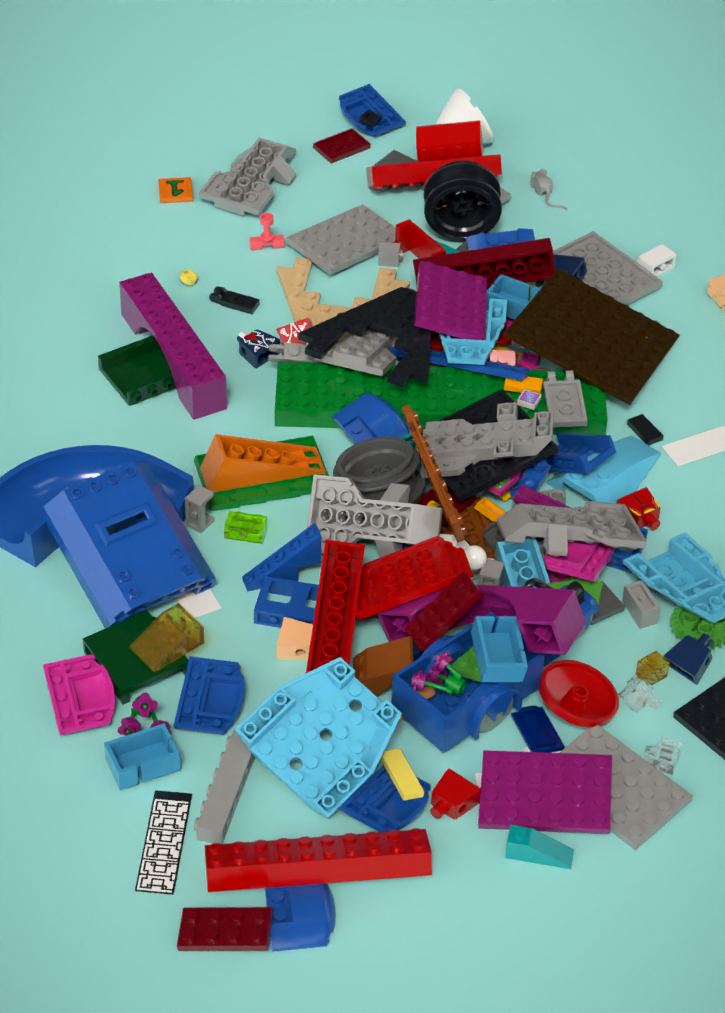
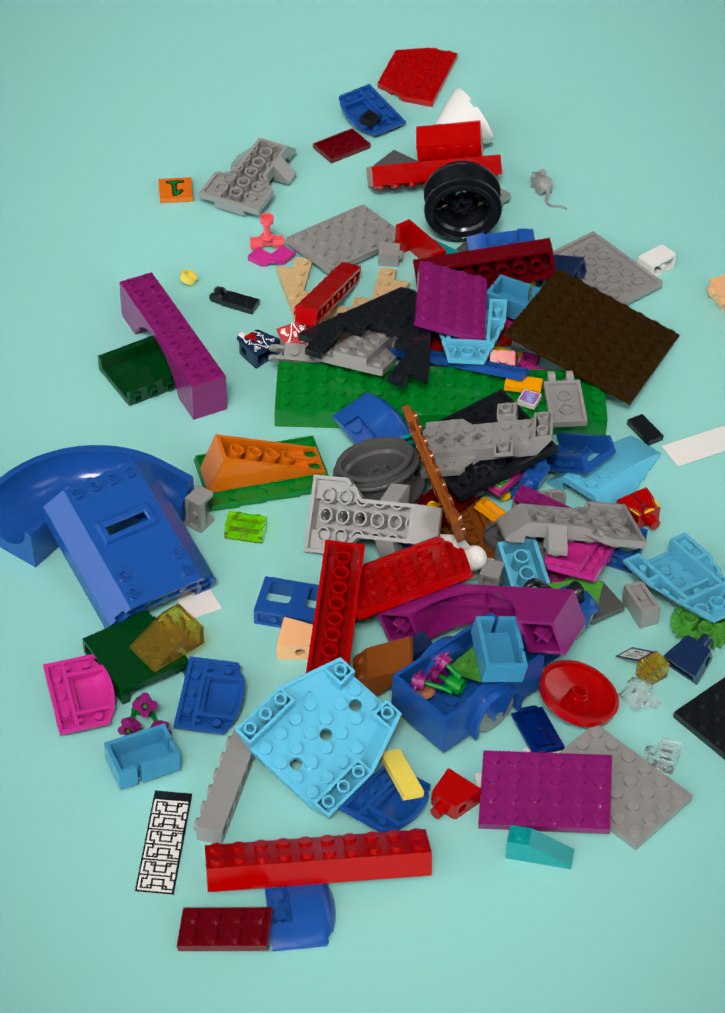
(263, 258): none -> dark pink tile
(284, 563): blue slope -> none
(327, 294): none -> red brick
(417, 74): none -> red plate
(444, 611): dark red plate -> none
(634, 654): none -> sticker

